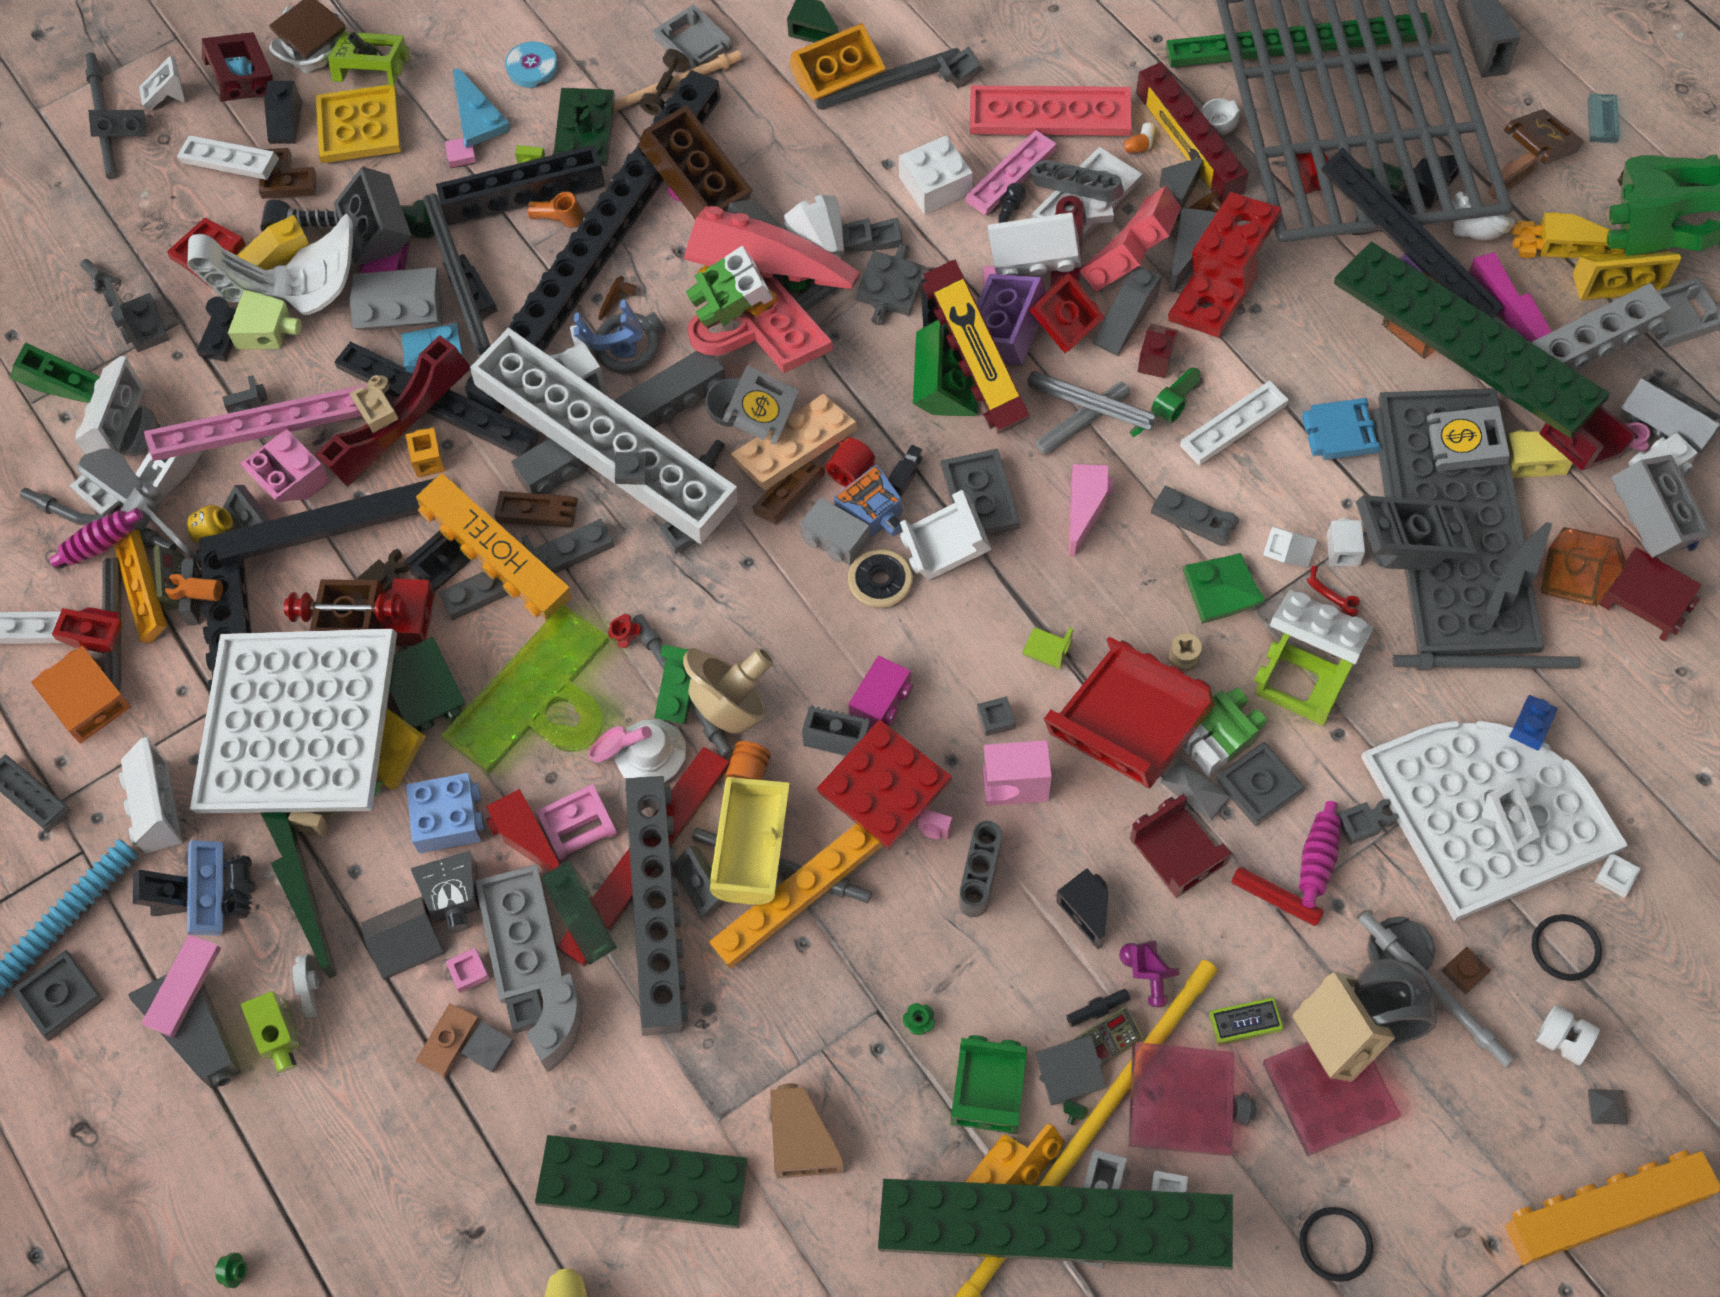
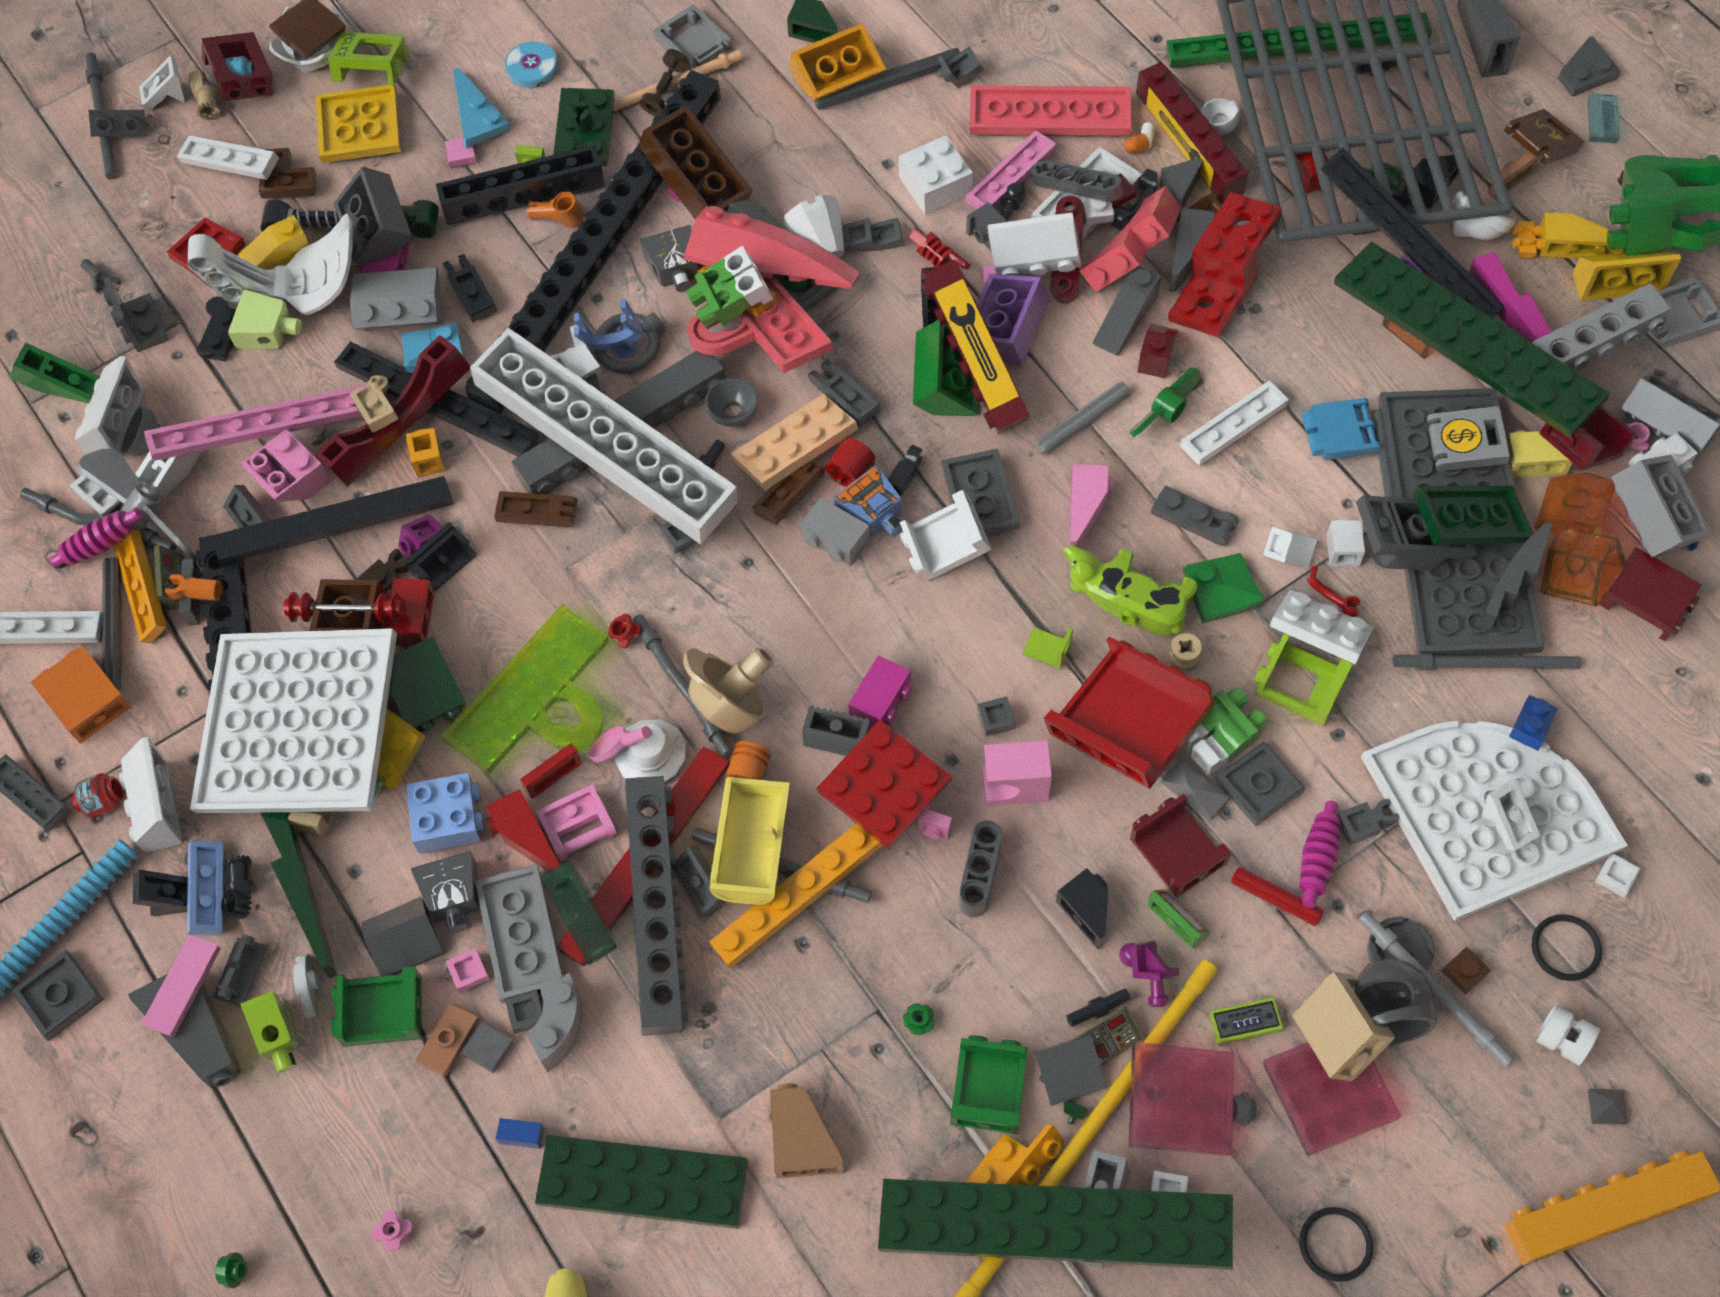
(90, 628): red slope -> none
(97, 795): none -> red head
(205, 95): none -> tan connector
(208, 521): yellow head -> none
(240, 970): none -> dark grey hinge
(246, 399): dark grey bracket -> none
(282, 112): black slope -> none
(362, 46): black bar -> none
(378, 1008): none -> green panel
(392, 1240): none -> bright pink plate
(417, 533): none -> magenta bracket
(456, 273): dark grey axle -> none
(493, 547): light orange brick -> none
(519, 1133): none -> blue piece
(551, 771): none -> red tile
(556, 555): dark grey hinge -> none
(617, 287): reddish brown bar -> none
(630, 468): dark grey plate -> none
(665, 257): none -> dark grey torso
(673, 696): green bracket -> none
(761, 404): light grey container -> none
(845, 393): none -> dark grey hinge
(883, 594): wheel -> none
(890, 283): dark grey plate -> none
(935, 250): none -> red hinge
(979, 220): none -> dark grey brick
(1066, 312): red plate -> none
(1092, 400): axle -> none
(1129, 193): none -> dark red tile
(1129, 594): none -> lime animal
(1148, 184): none -> black bar
(1177, 917): none -> bright green slope
(1472, 514): none -> dark green plate
(1576, 503): none -> clear orange slope
(1588, 69): none -> dark grey wing

